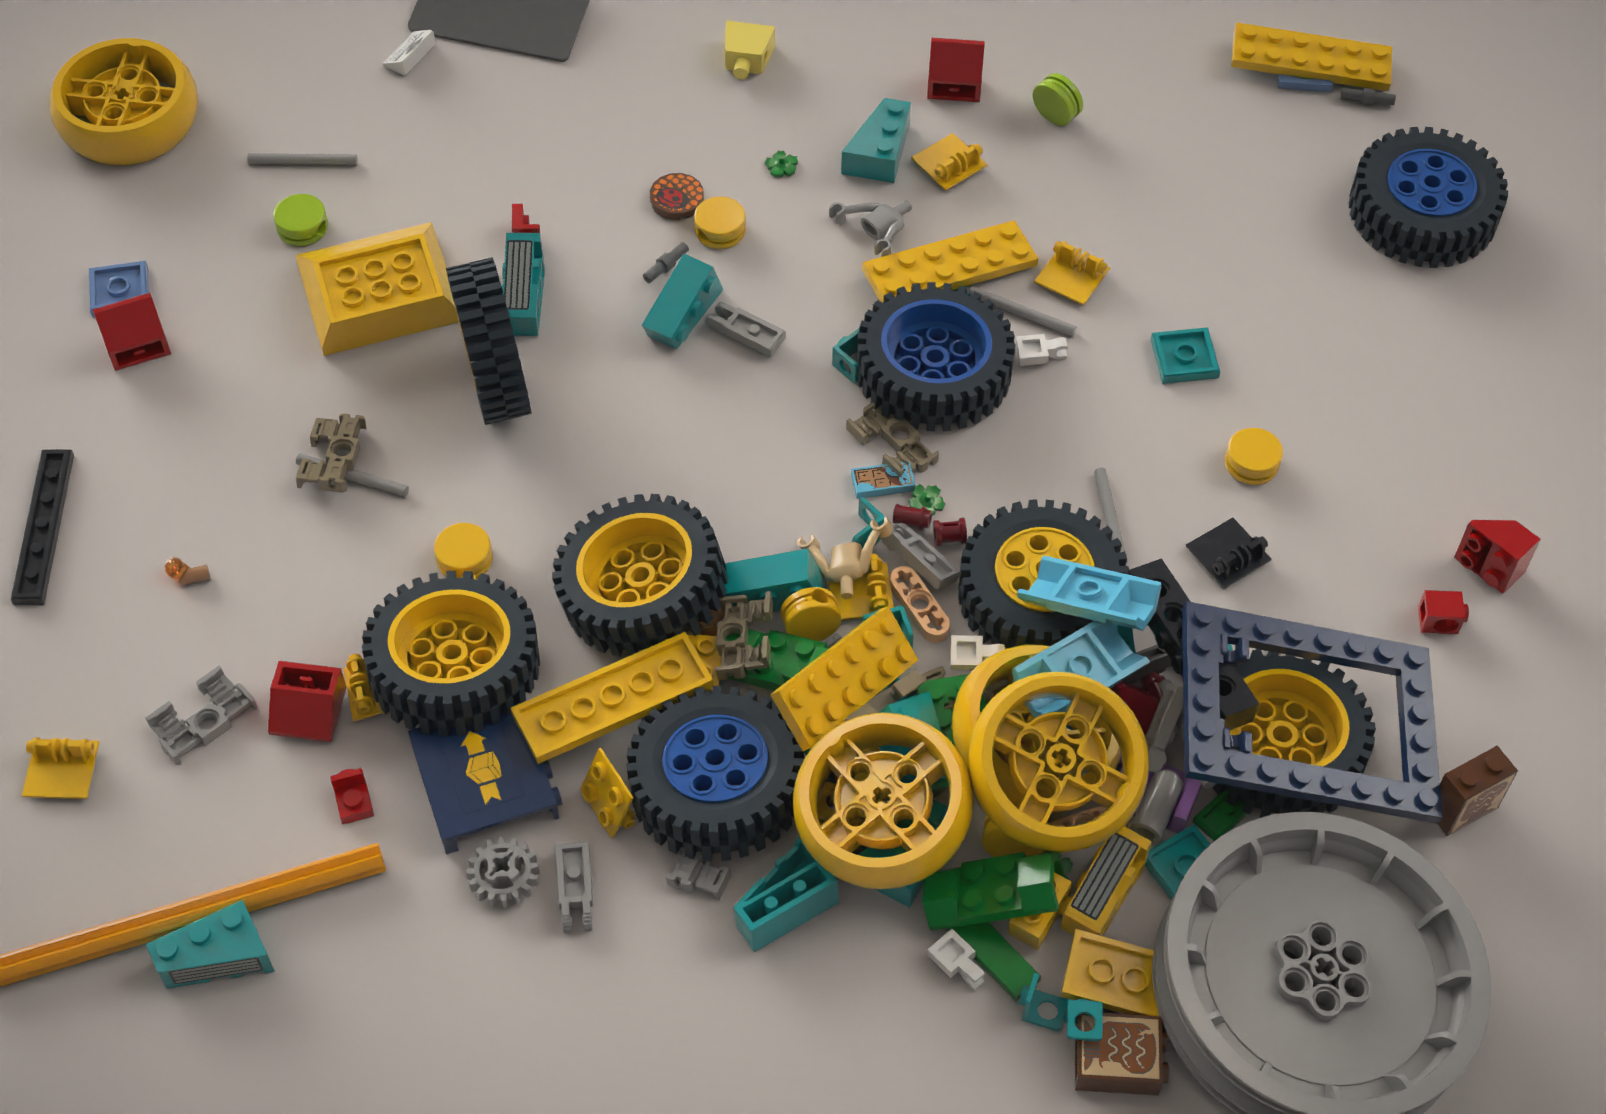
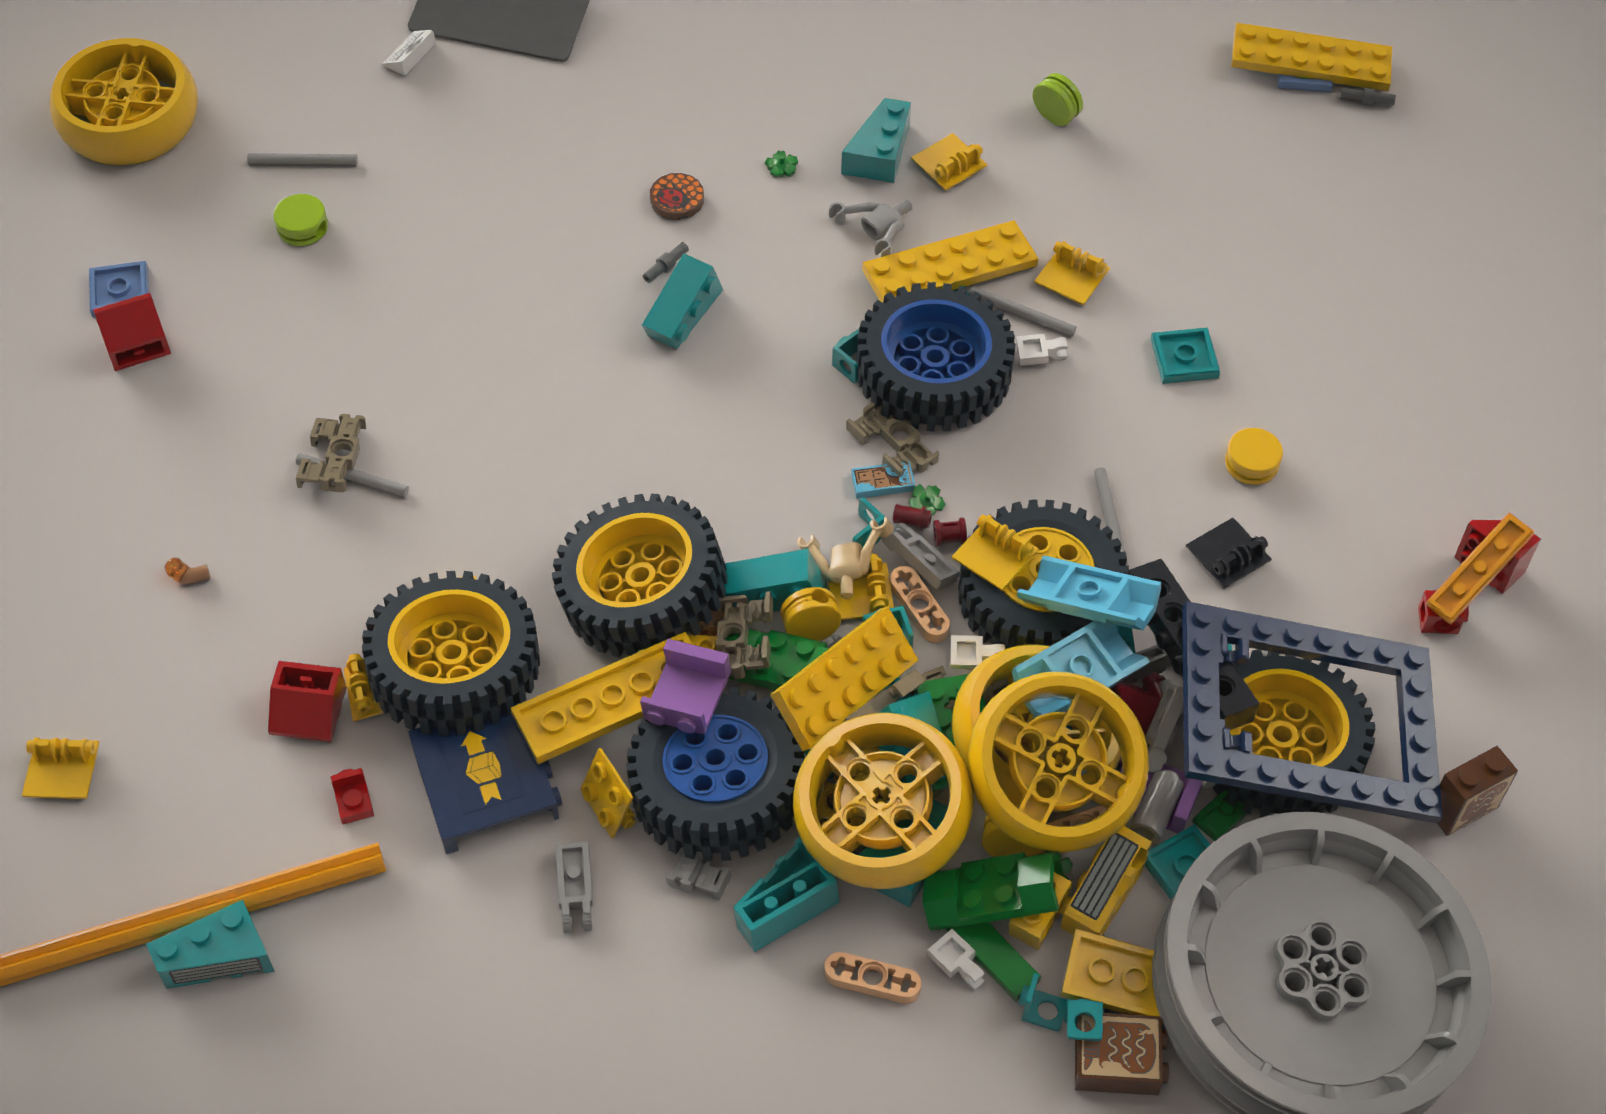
(42, 527): black tile -> none
(183, 738): light grey piece -> none
(377, 288): yellow piece -> none
(463, 549): yellow head -> none
(489, 340): black wheel -> none
(502, 876): light grey gear -> none
(521, 222): red bracket -> none
(523, 281): wedge -> none
(687, 687): none -> medium lavender panel
(720, 222): yellow head -> none
(746, 328): light grey hinge -> none
(748, 47): light yellow torso -> none
(846, 980): none -> light nougat beam
(955, 69): red slope -> none
(995, 552): none -> yellow hinge
(1427, 197): black wheel -> none
(1480, 568): none -> light orange tile

